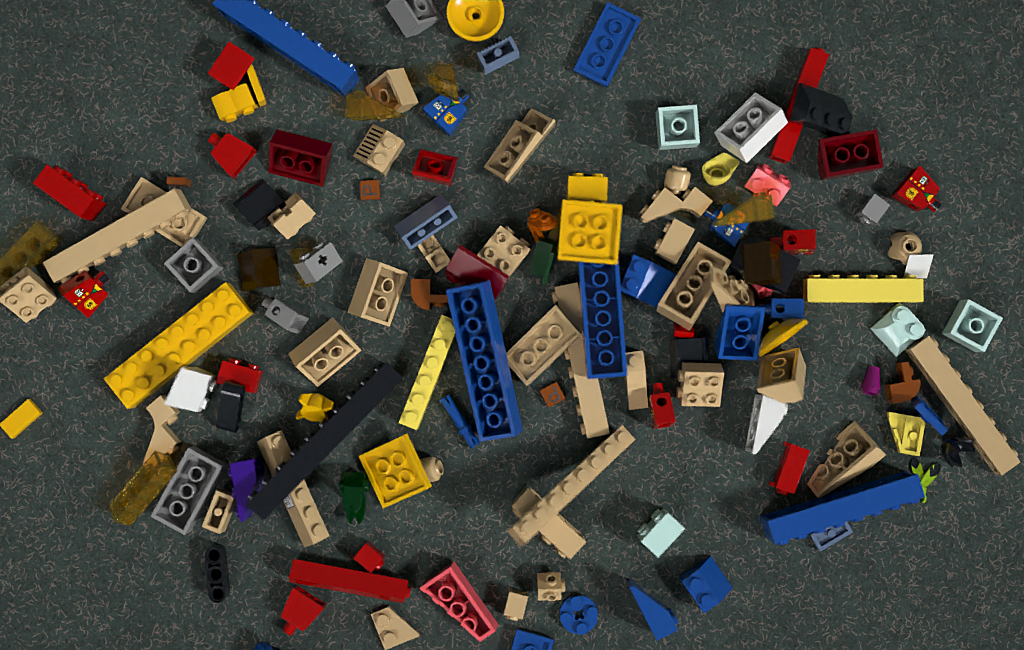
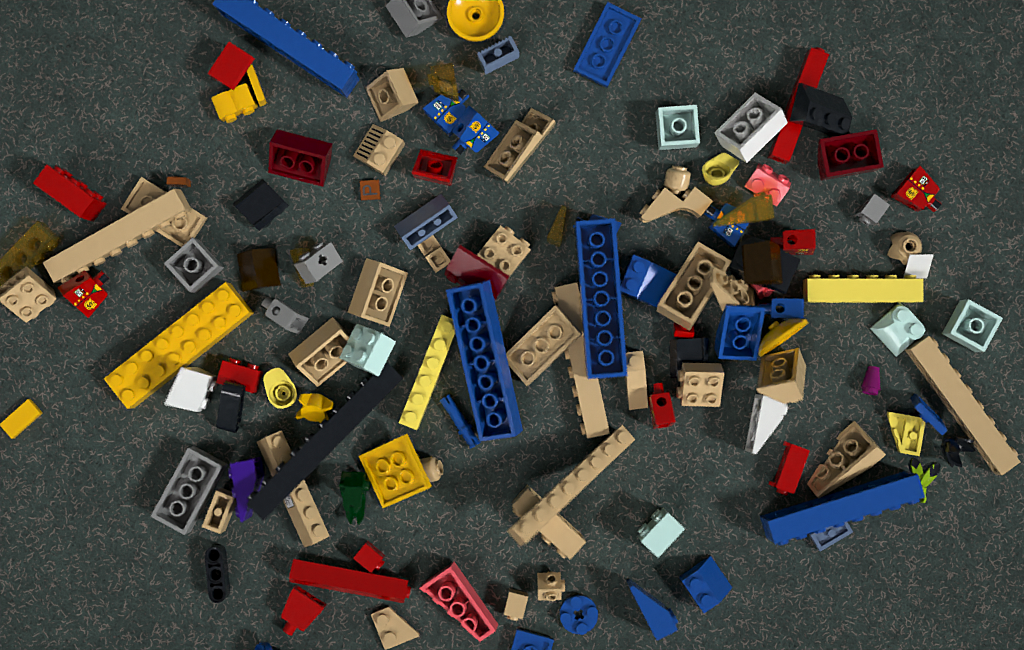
(142, 488): clear yellow brick -> none
(163, 437): tan arch -> none
(231, 153): red torso -> none
(276, 383): none -> light yellow cap
(292, 216): tan brick -> none
(365, 108): clear yellow slope -> none
(367, 349): none -> light aqua brick
(422, 295): dark orange brick -> none
(473, 131): none -> blue torso
(540, 221): orange bracket -> none
(543, 258): dark green panel -> none
(552, 394): dark orange tile -> none
(587, 188): yellow brick -> none
(589, 232): yellow plate -> none
(674, 241): tan brick -> none
(906, 387): dark orange brick -> none

